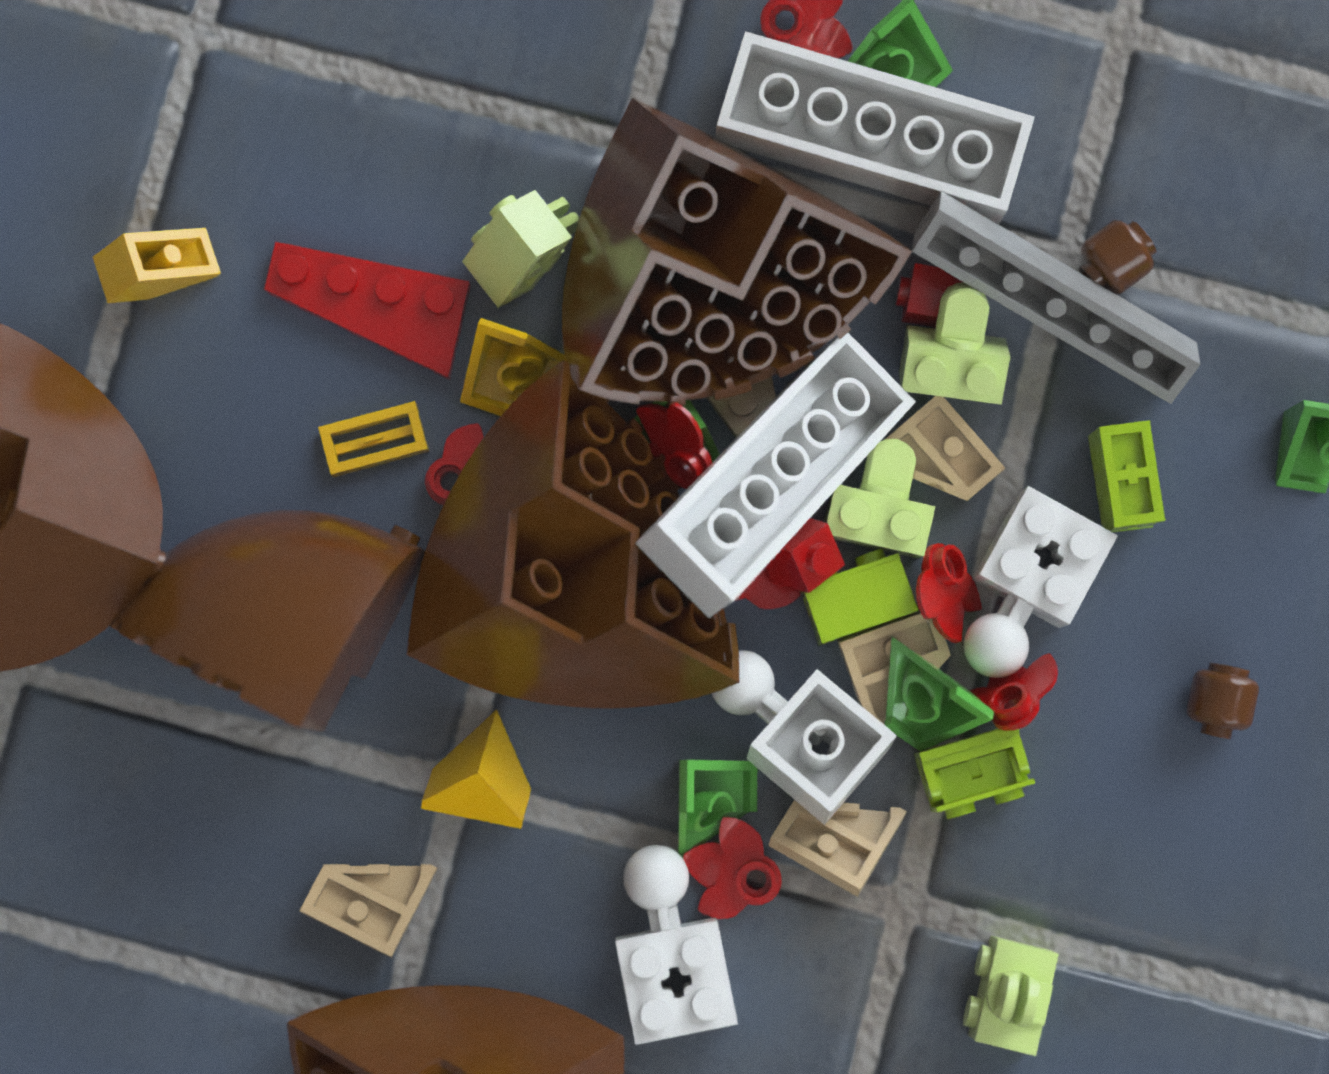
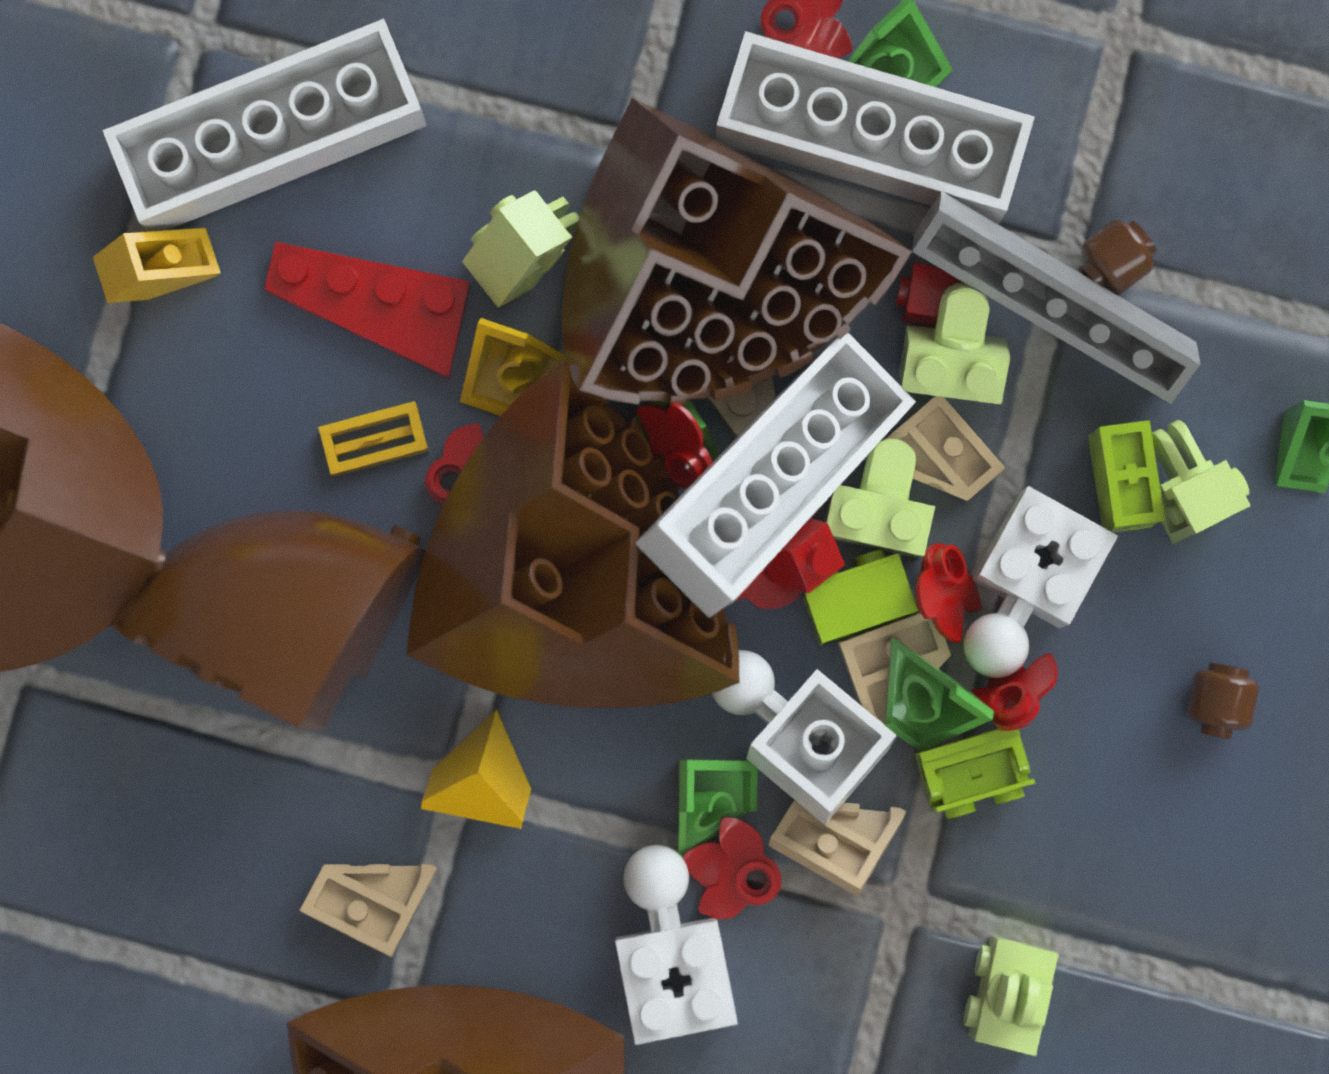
(265, 128): none -> white brick
(1196, 489): none -> yellowish green brick

